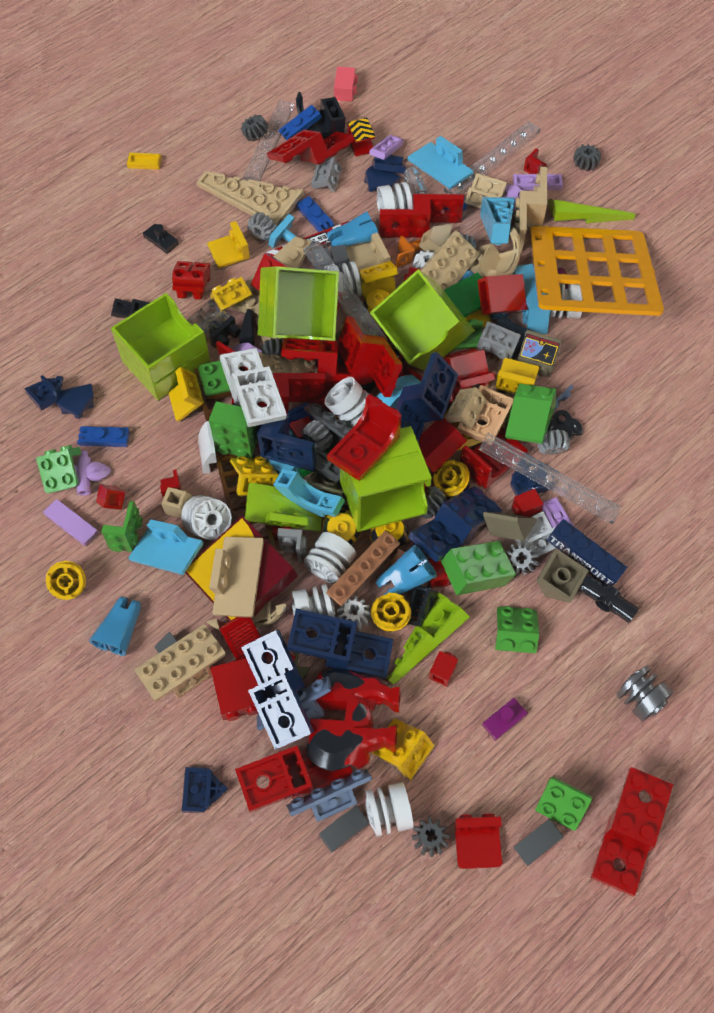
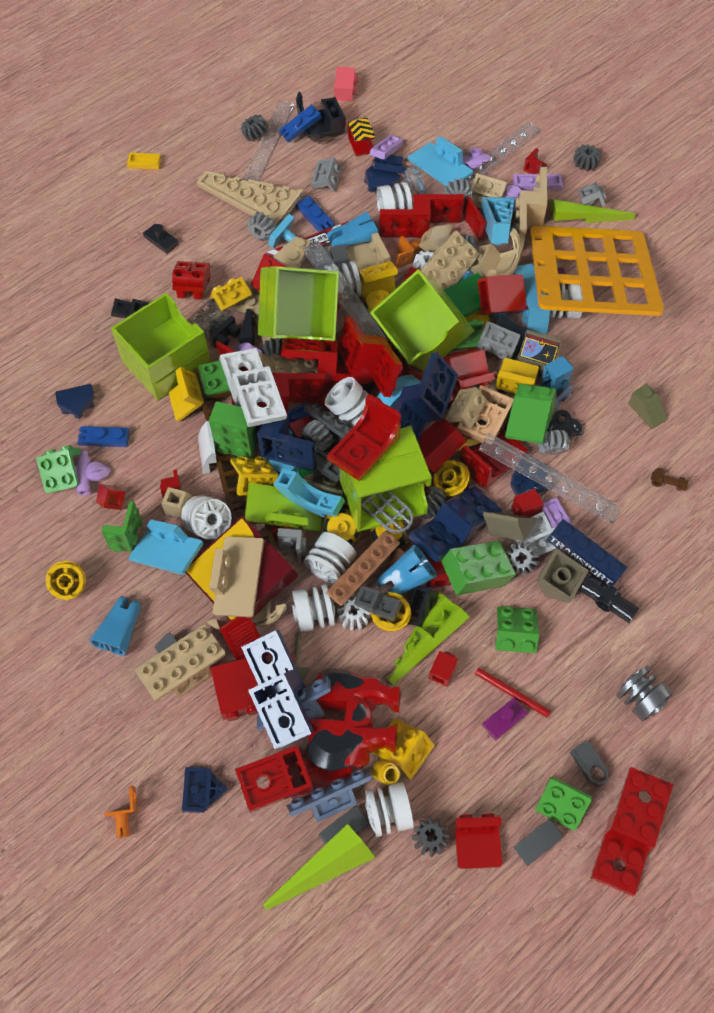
(45, 392): dark blue slope -> none
(70, 522): lavender tile -> none
(121, 817): none -> orange bracket
(229, 248): yellow bracket -> none
(310, 147): red bracket -> none
(335, 858): none -> lime wedge
(340, 644): dark blue bracket -> none
(378, 604): none -> dark grey slope
(385, 772): none -> yellow brick
(391, 520): none -> light grey window
(459, 187): none -> light grey gear
(474, 219): none -> red window
(475, 158): none -> lavender plate
(512, 692): none -> red bar
(557, 375): none -> dark azure brick
(587, 758): none -> dark grey piece
(591, 193): none -> light grey bracket
(648, 406): none -> olive slope
(658, 478): none -> reddish brown bar

